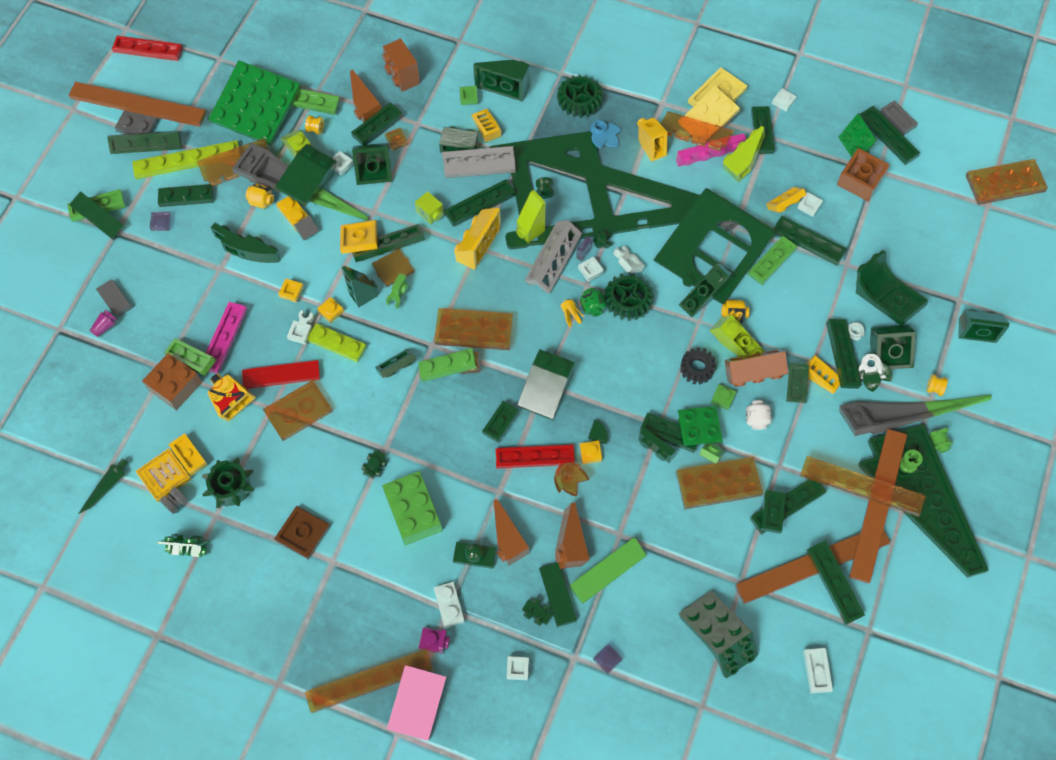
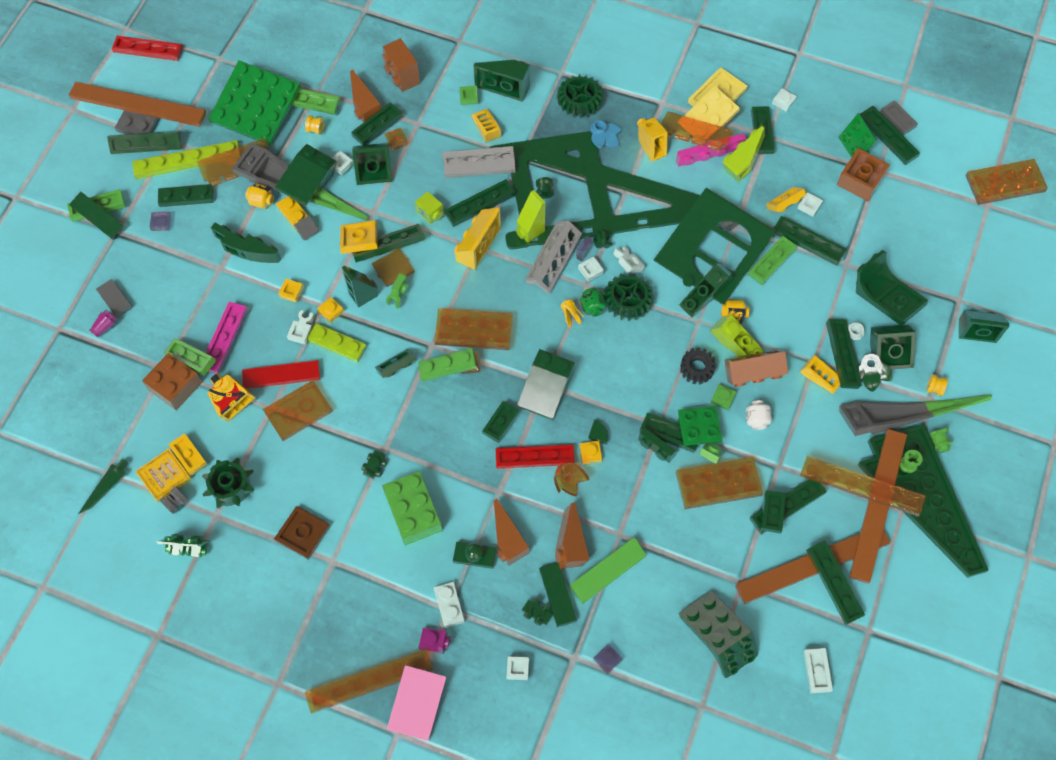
(295, 141): lime slope -> none
(457, 139): brick -> none
(797, 383): dark green plate -> none

